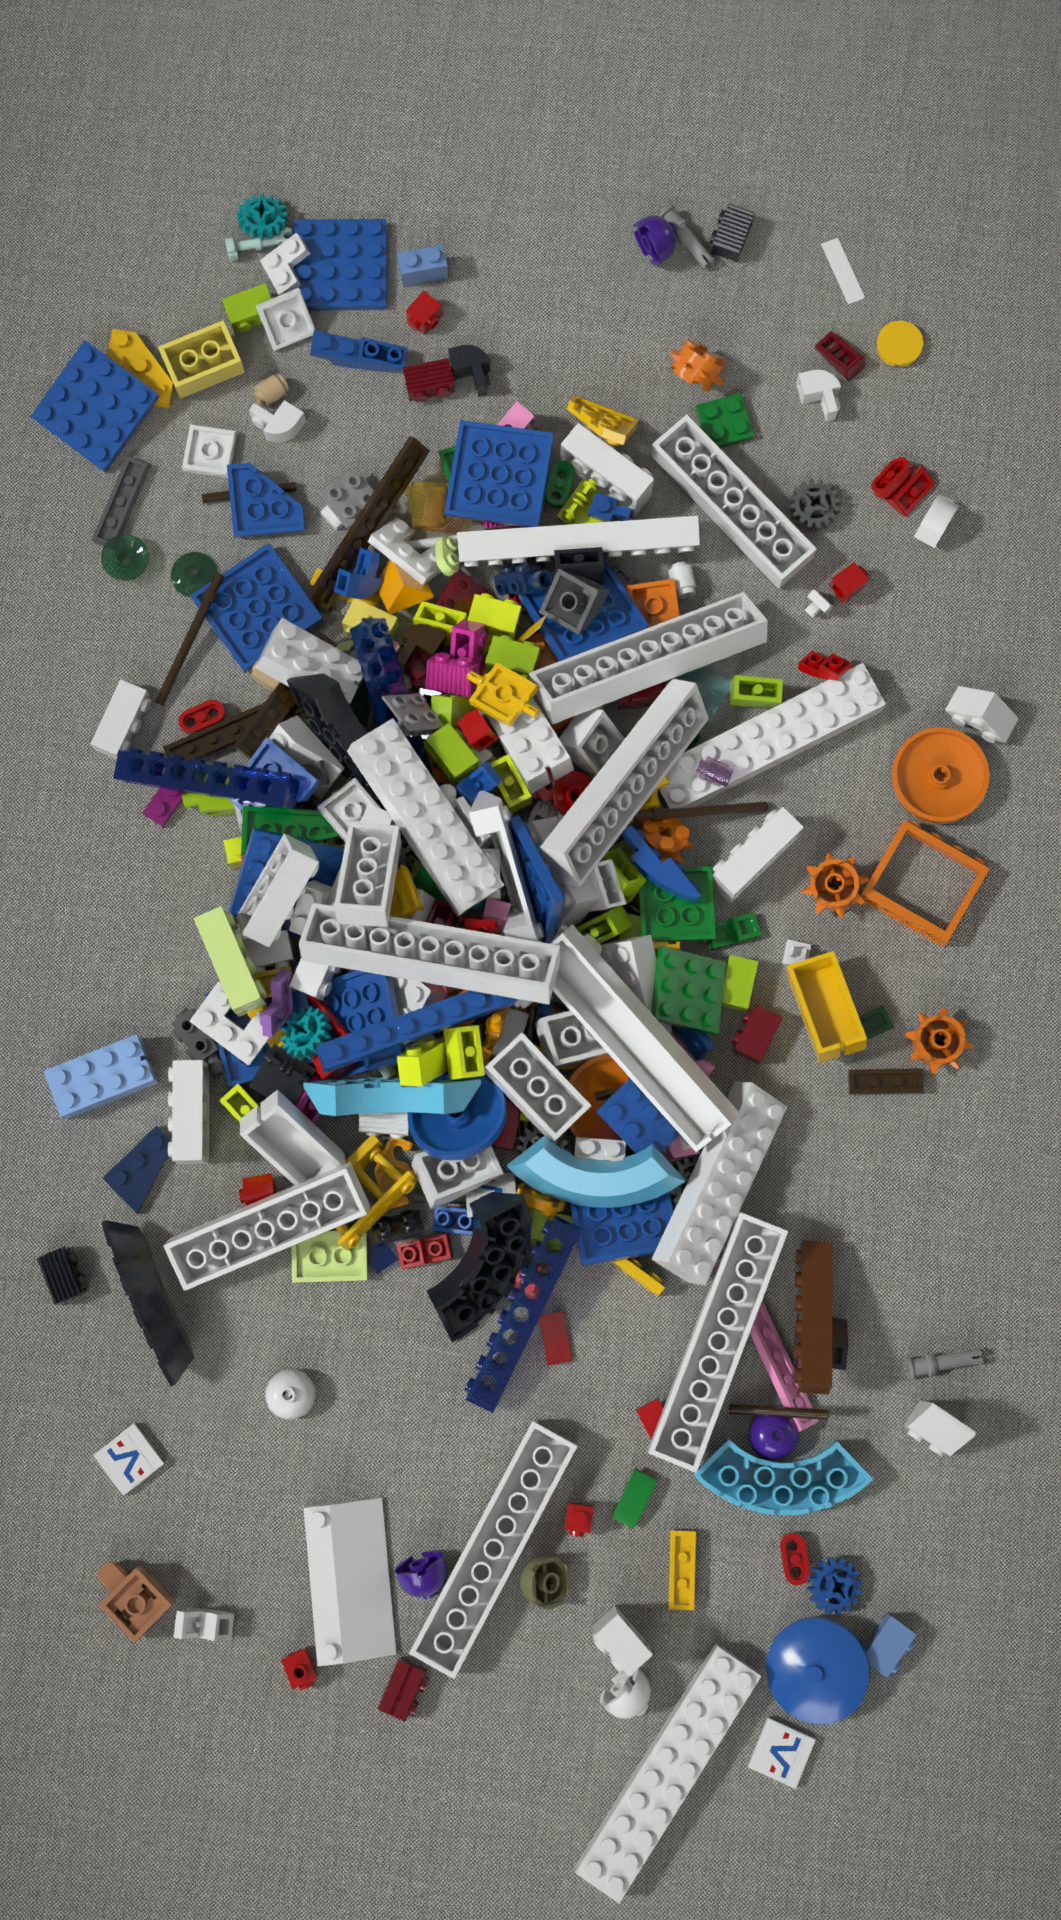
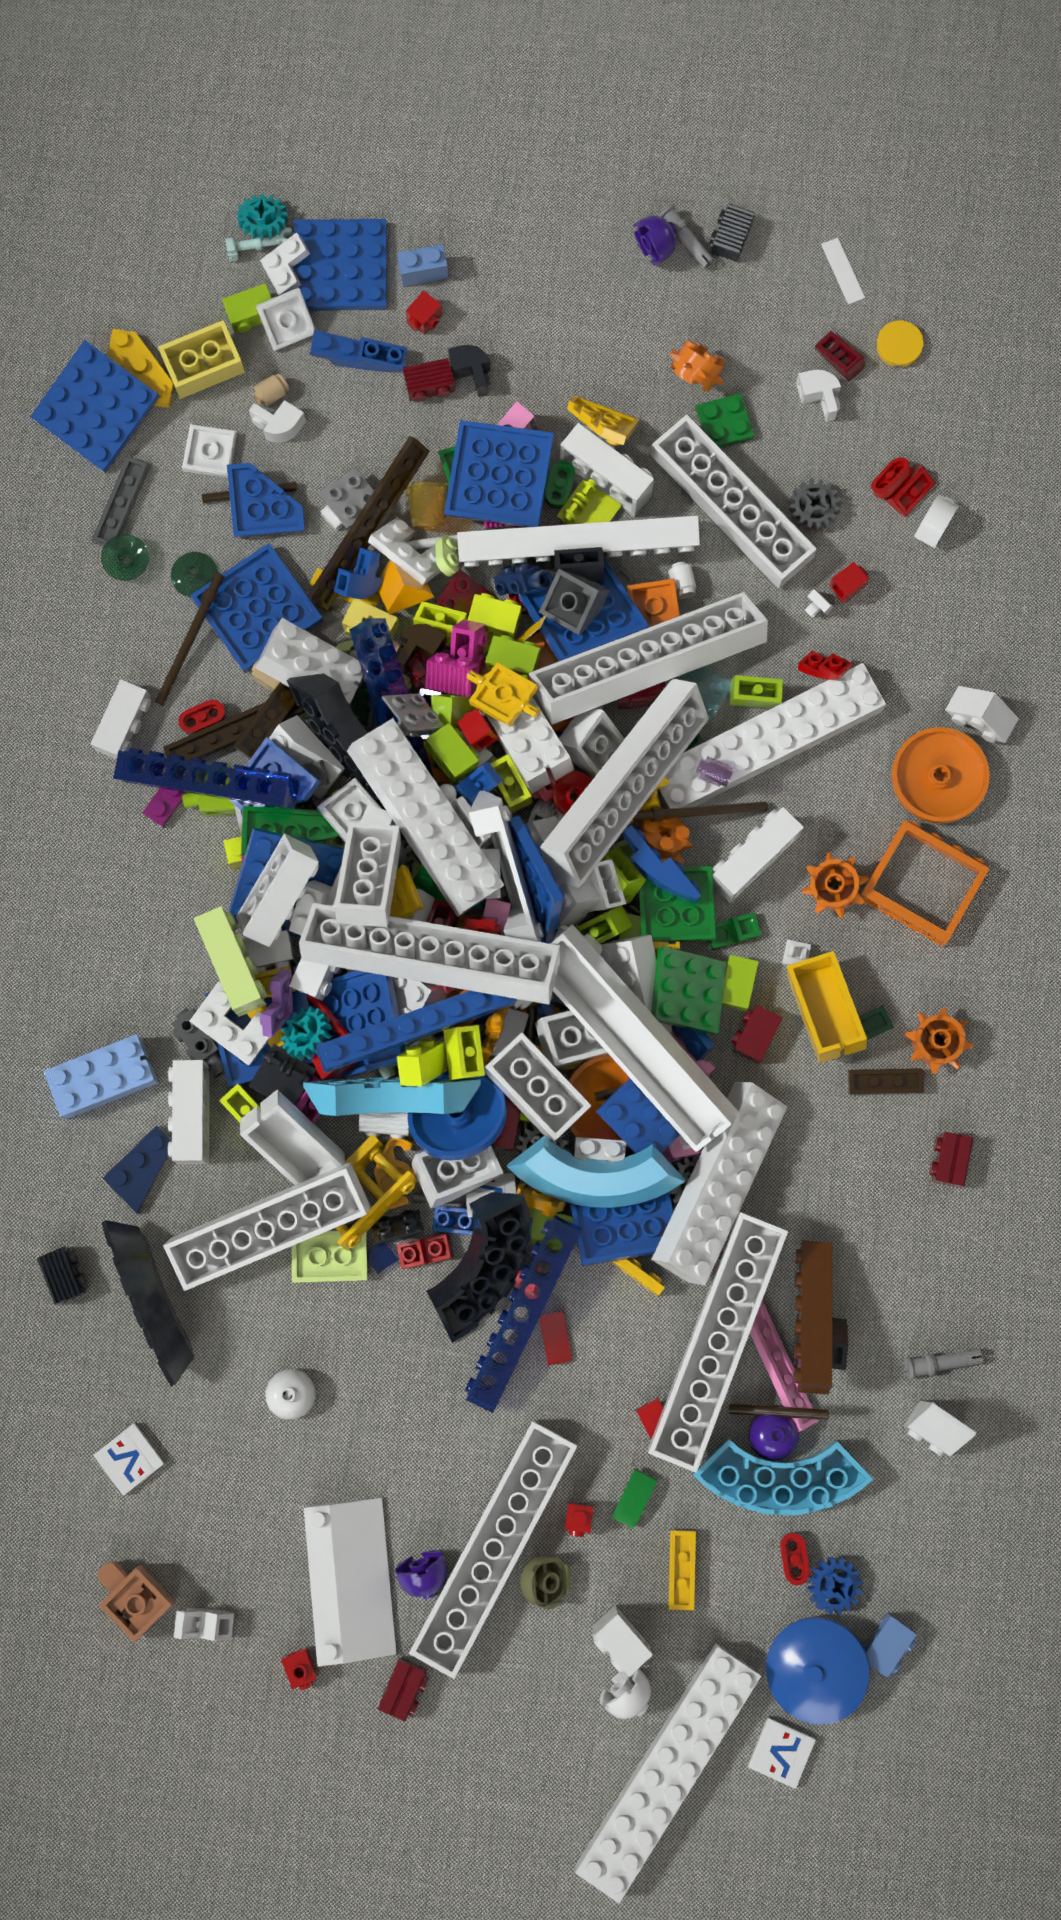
(257, 1188): red brick -> none
(606, 508): blue plate -> none
(951, 1159): none -> dark red brick

